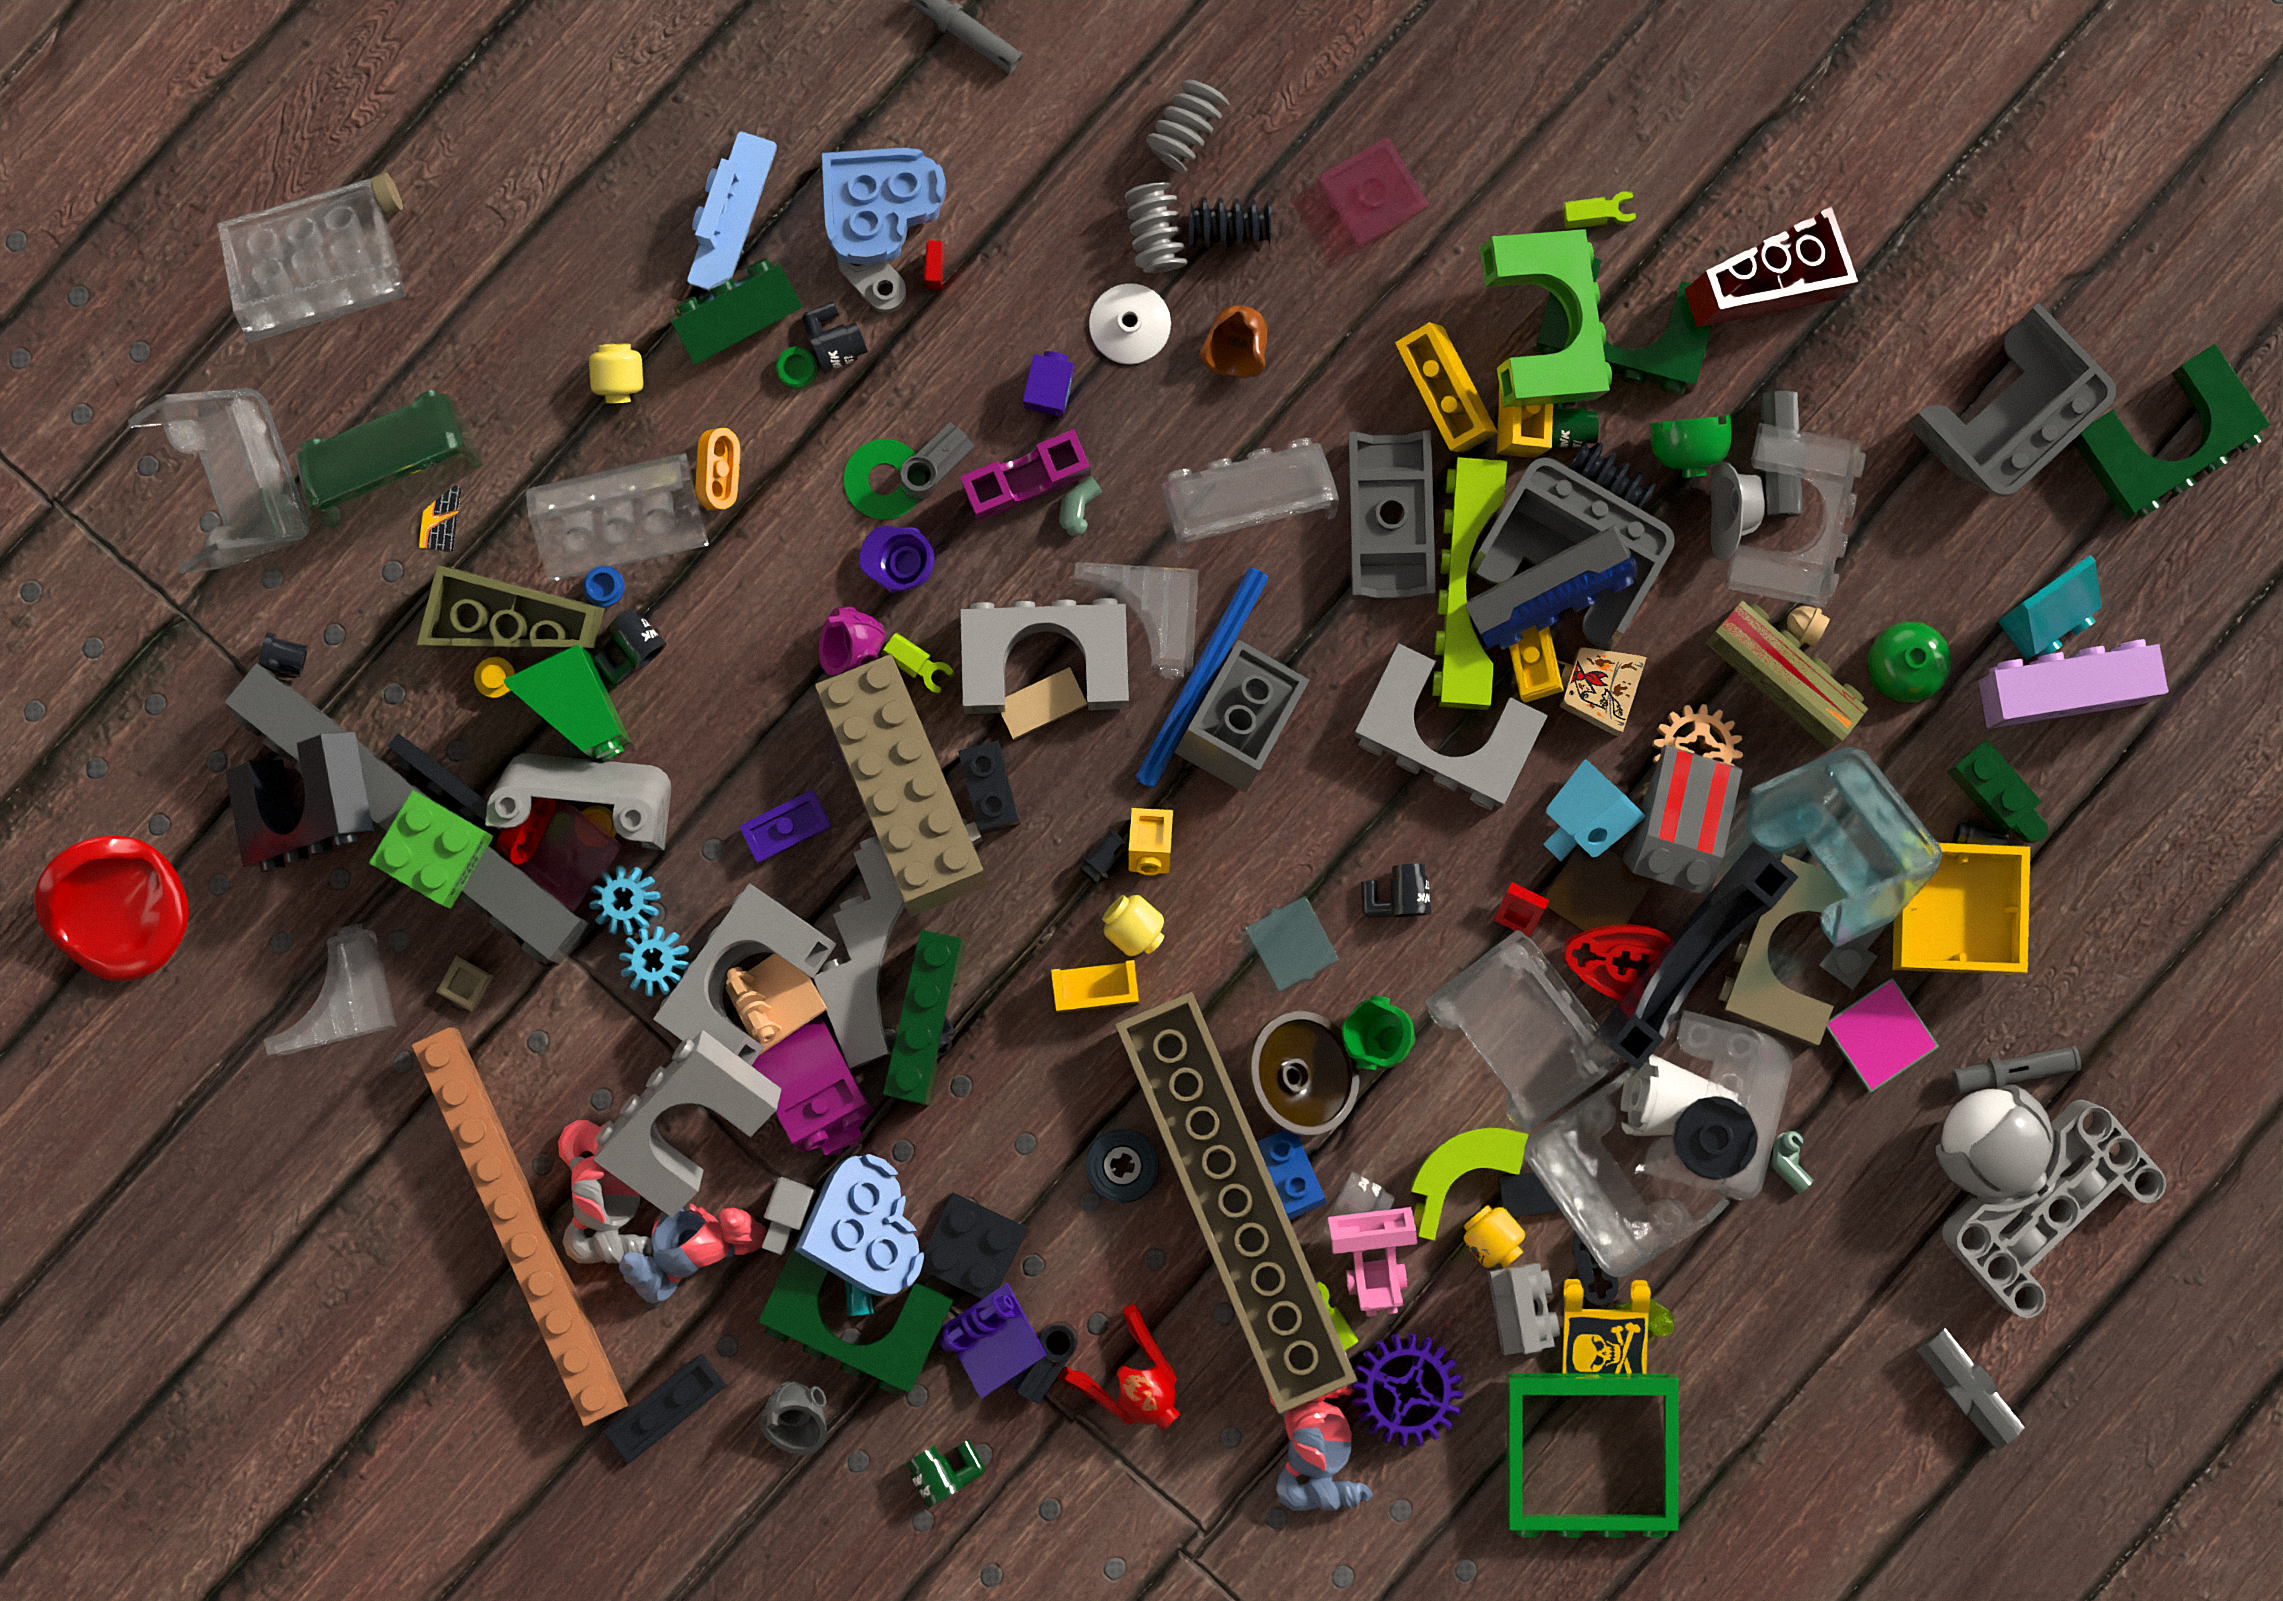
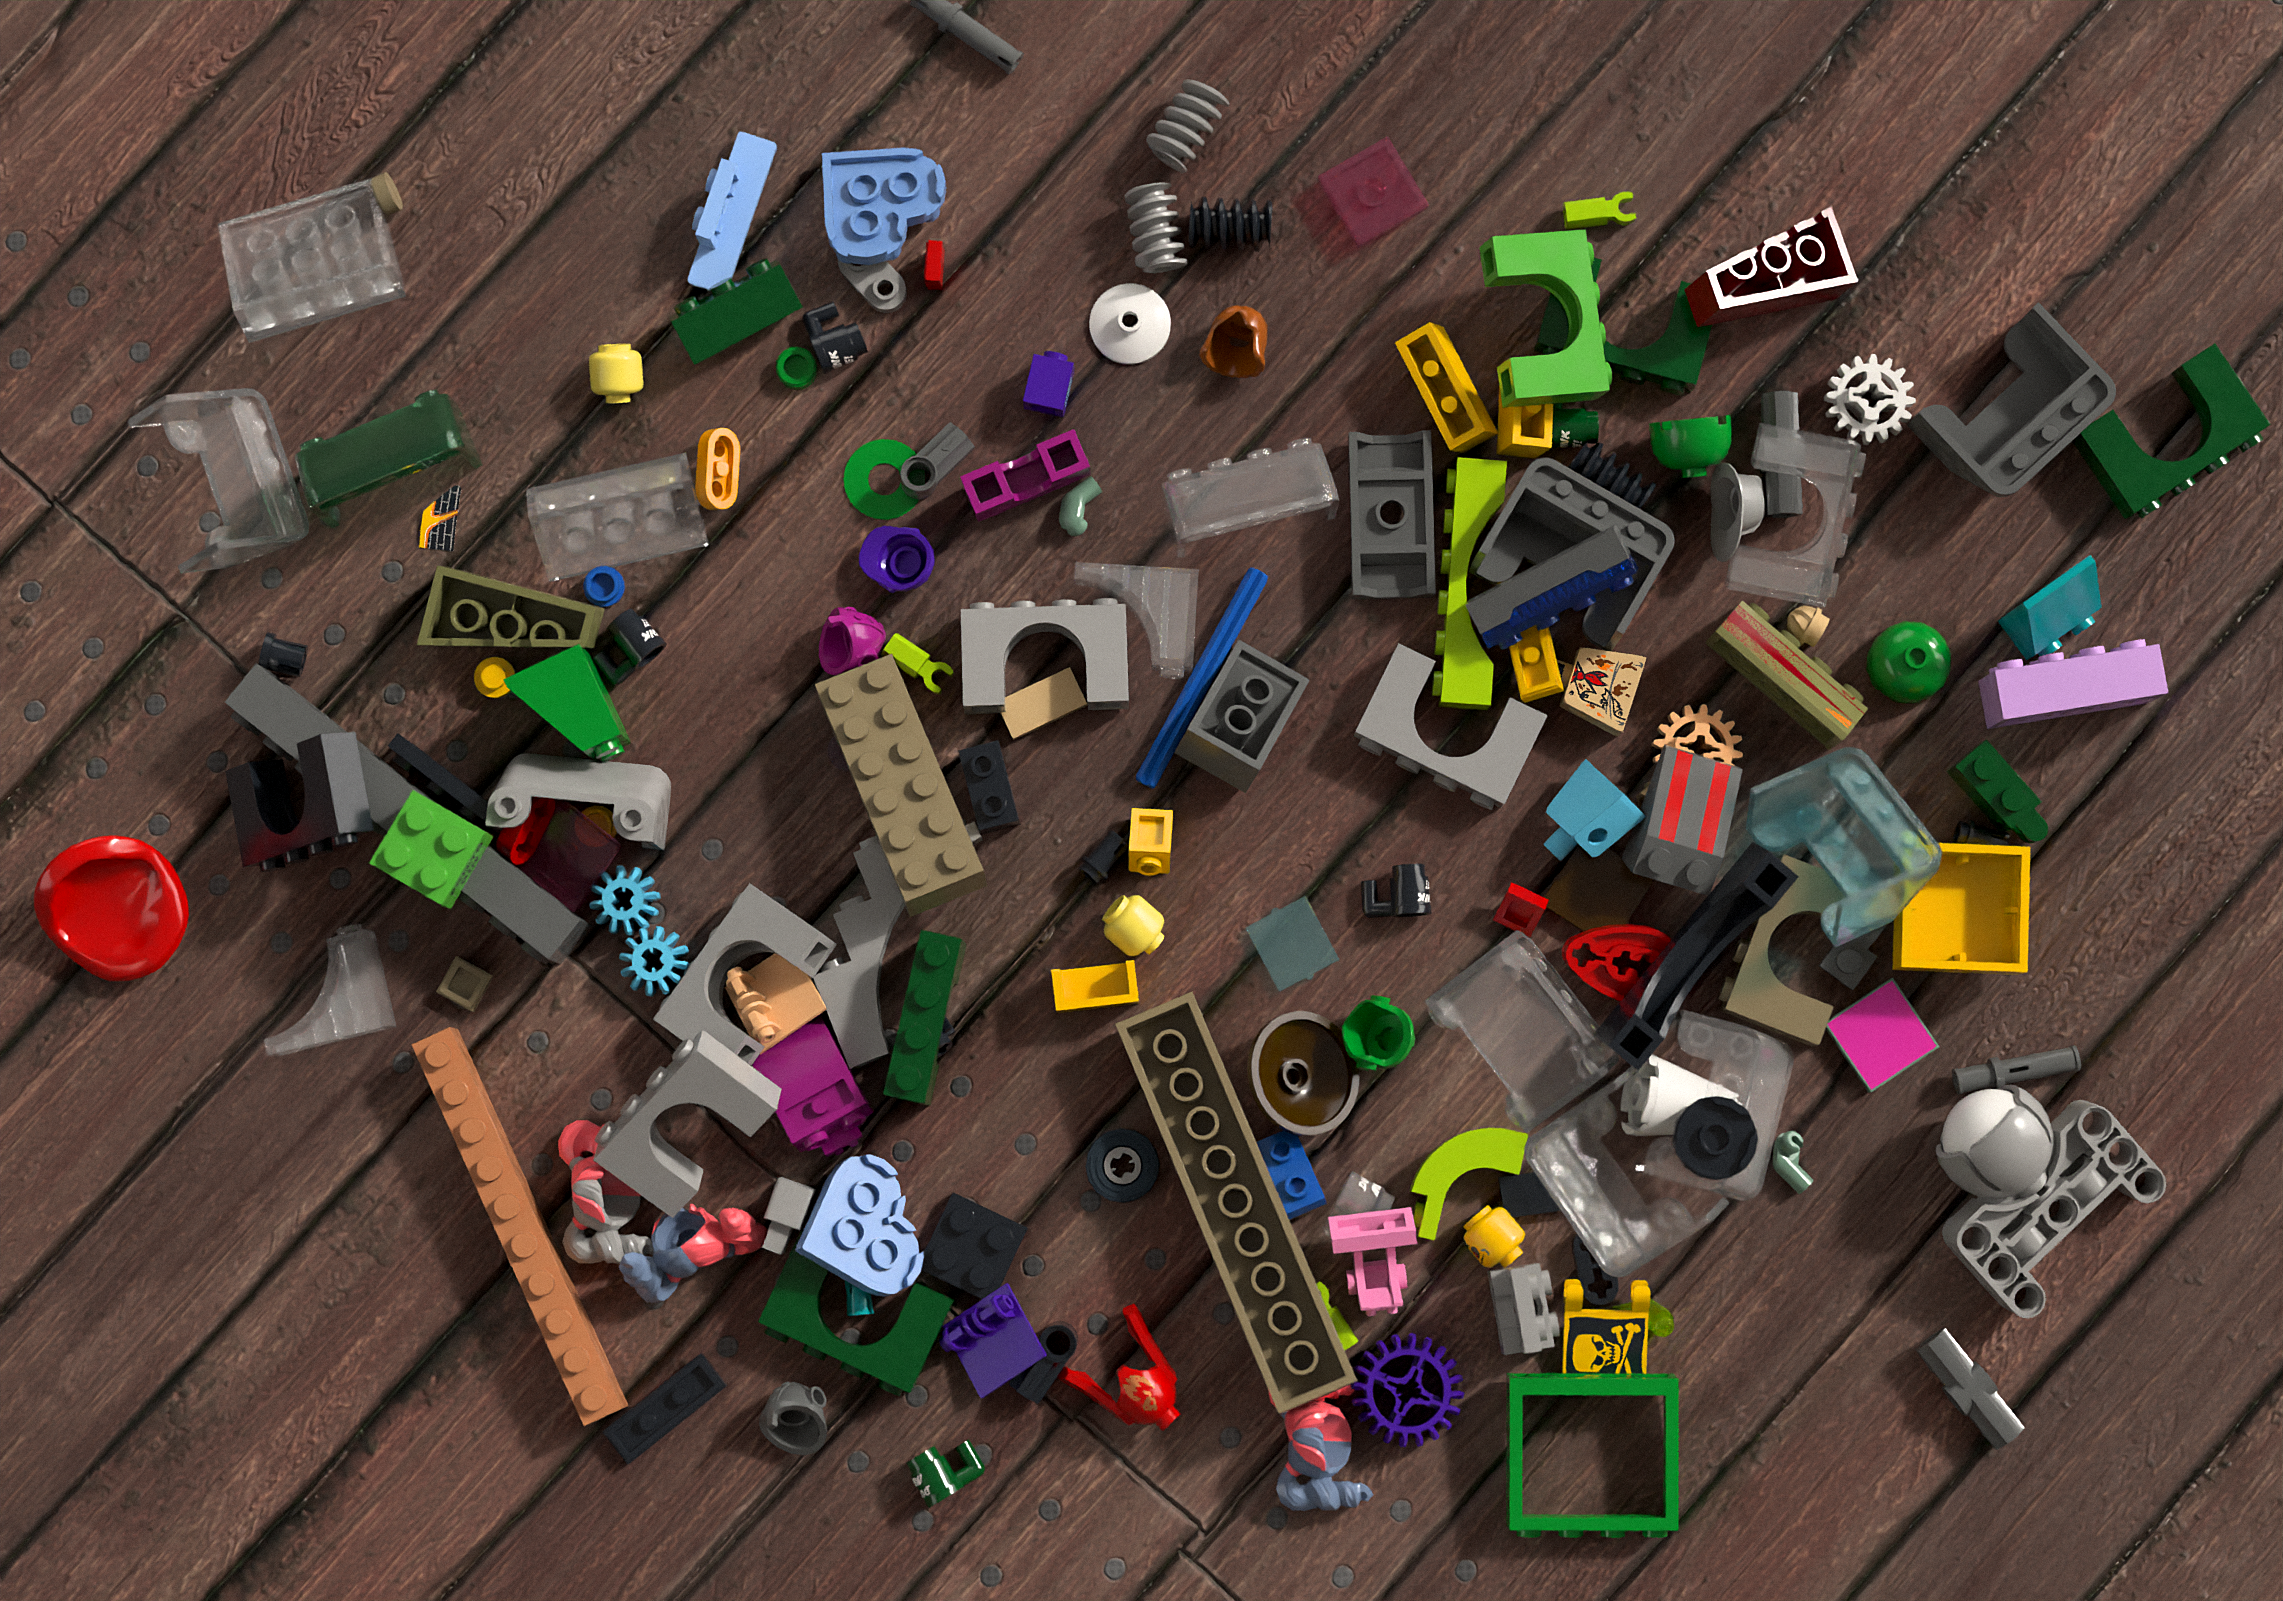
(785, 826): dark purple plate -> none
(1870, 382): none -> white gear

